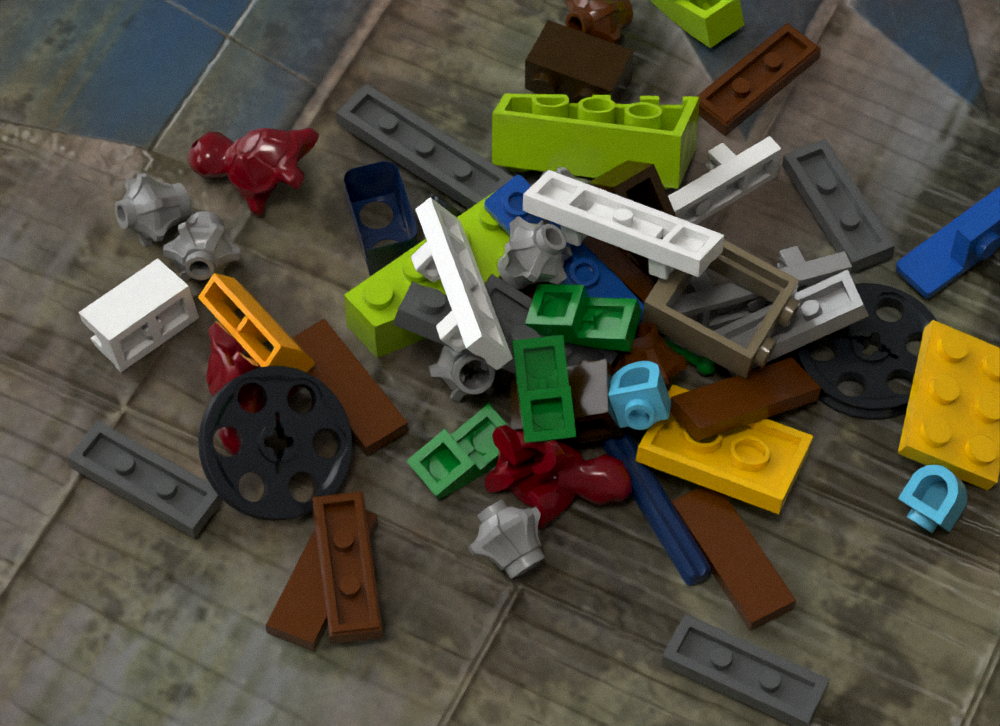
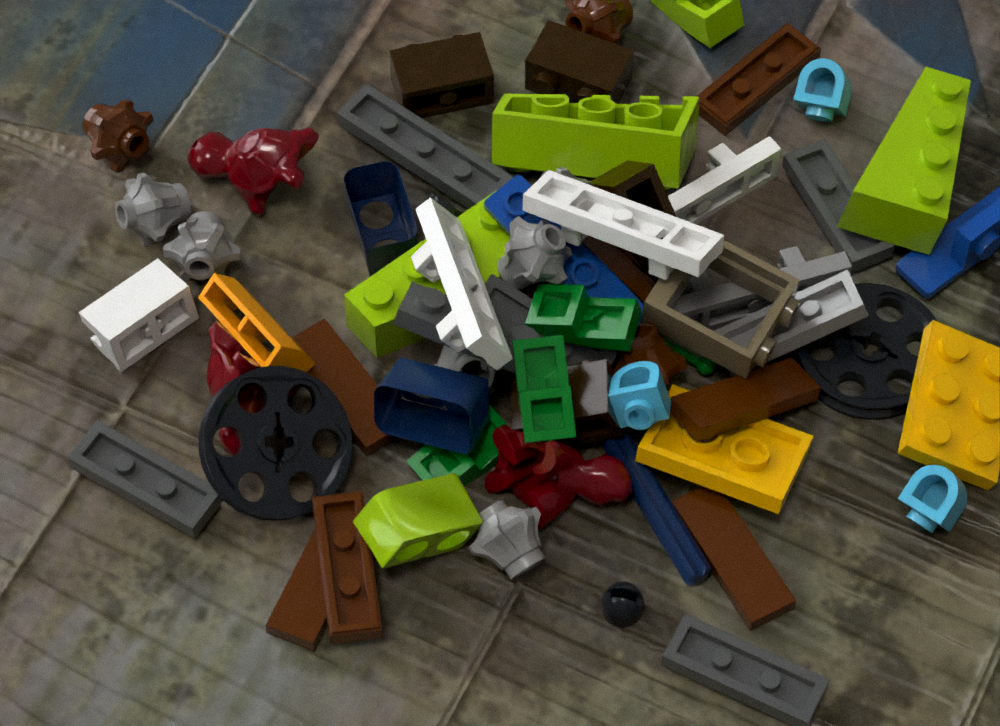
(117, 132): none -> reddish brown rock
(418, 520): none -> lime piece
(442, 75): none -> dark brown brick
(449, 429): none -> dark blue piece
(622, 611): none -> black hinge
(823, 90): none -> medium azure plate
(912, 173): none -> lime wedge

